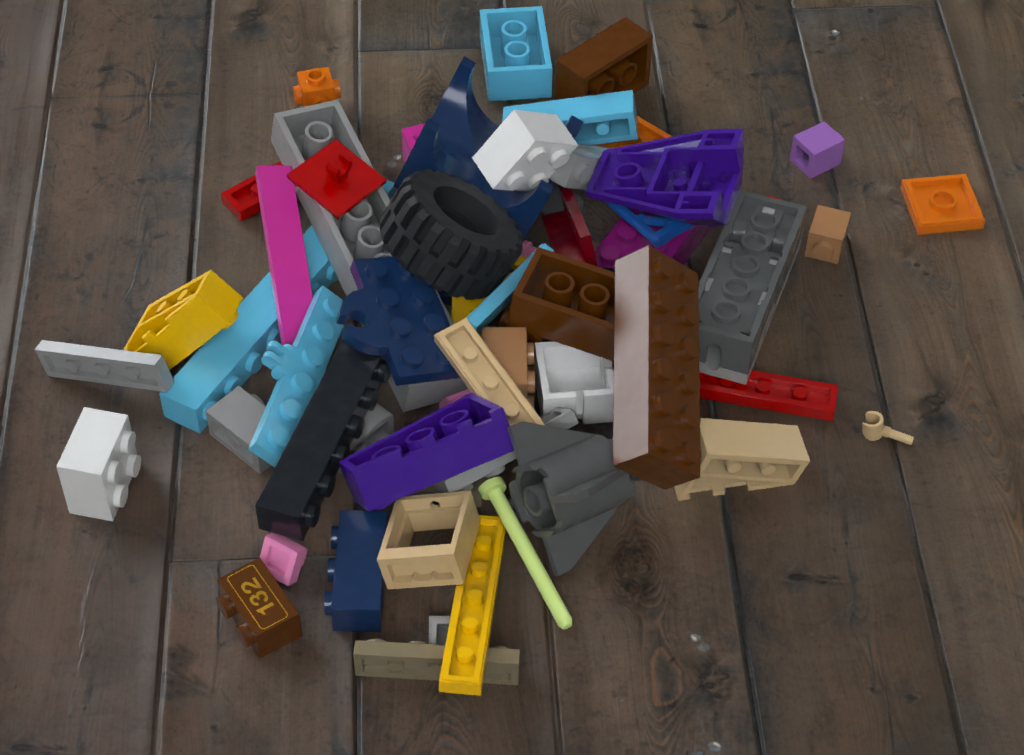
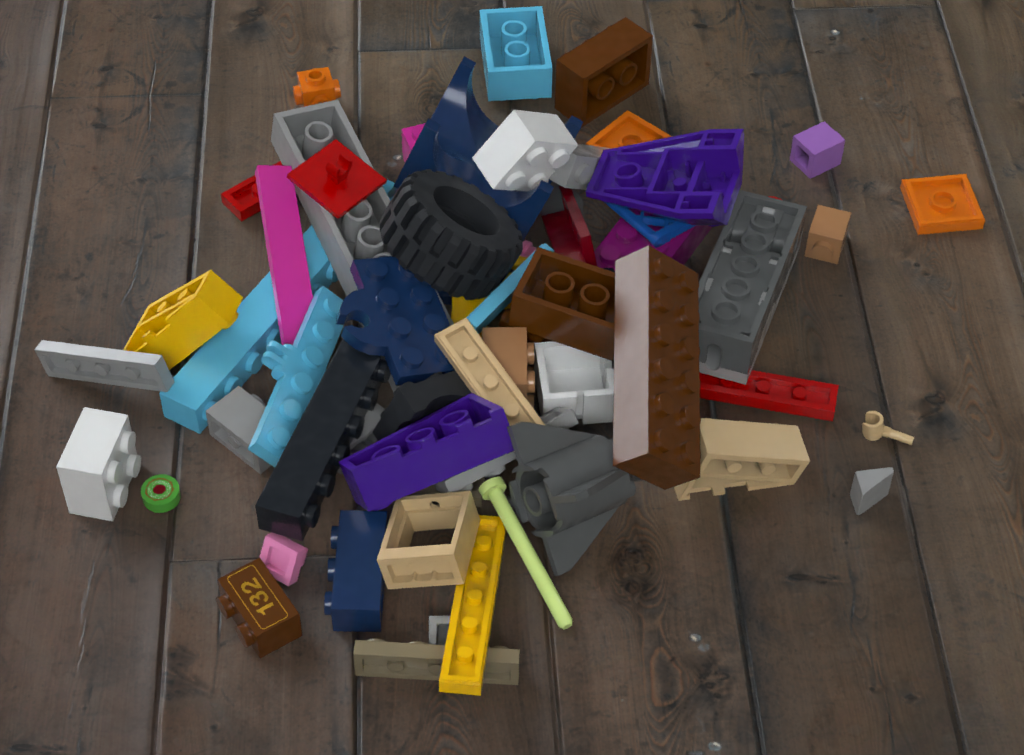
(160, 493): none -> bright green tile
(419, 400): none -> black brick
(604, 116): medium azure brick -> none
(870, 487): none -> light grey slope

